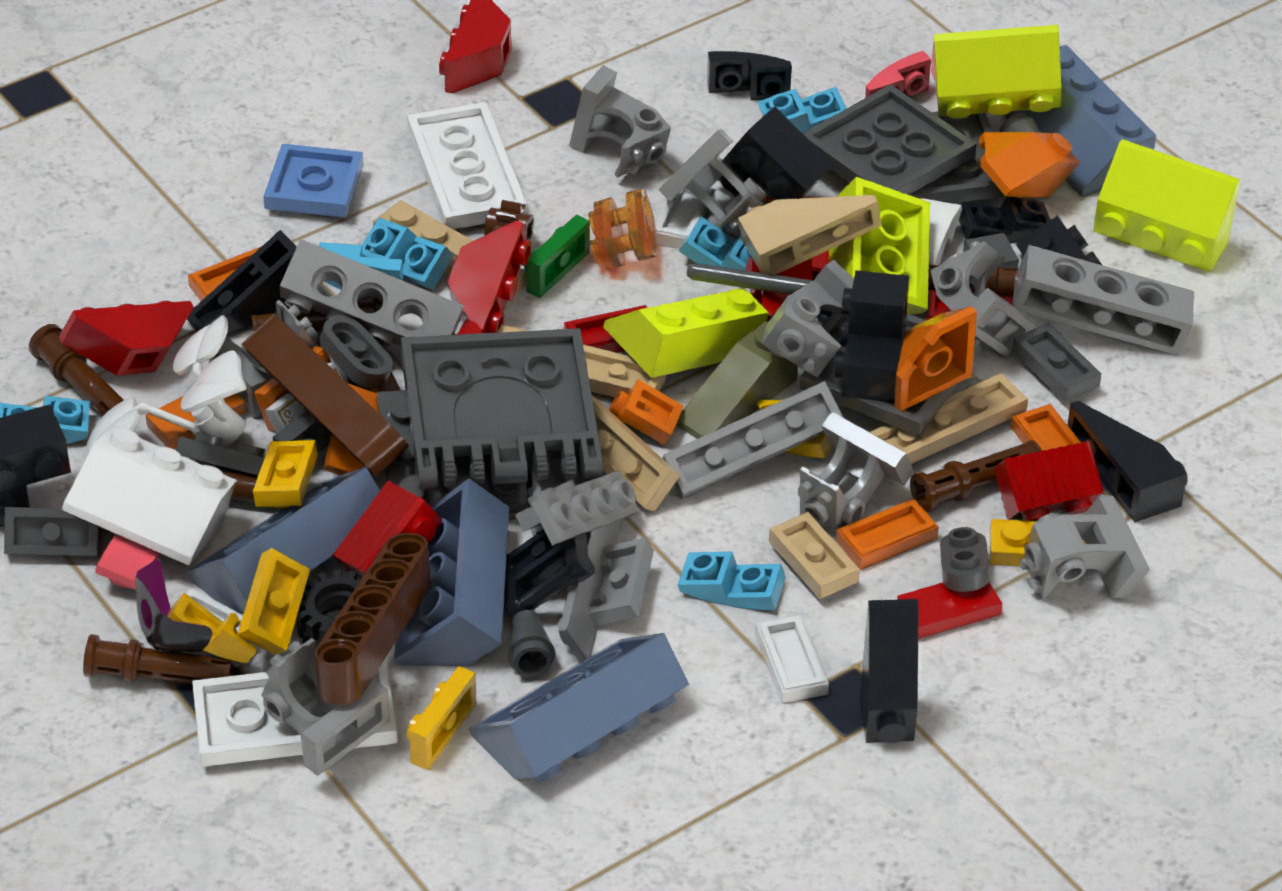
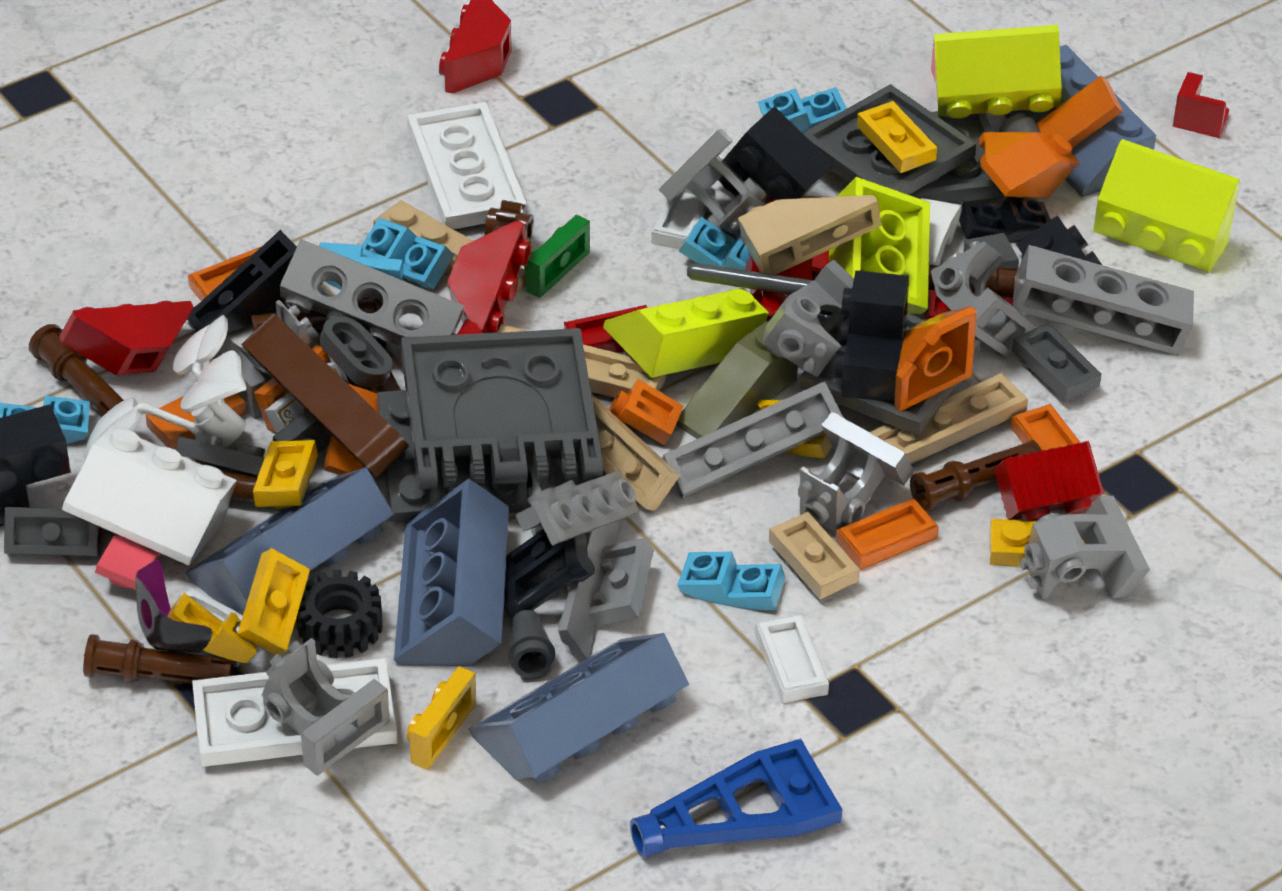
(313, 180): medium blue plate -> none
(372, 619): reddish brown beam -> none
(389, 514): red brick -> none
(606, 225): clear orange brick -> none
(615, 115): light grey tile -> none
(749, 72): black slope -> none
(791, 777): none -> blue plate
(890, 671): black slope -> none
(897, 136): none -> yellow plate
(907, 75): coral slope -> none
(947, 609): red tile -> none
(964, 560): dark grey plate -> none
(1083, 112): none -> orange tile
(1130, 464): black slope -> none
(1199, 112): none -> red panel

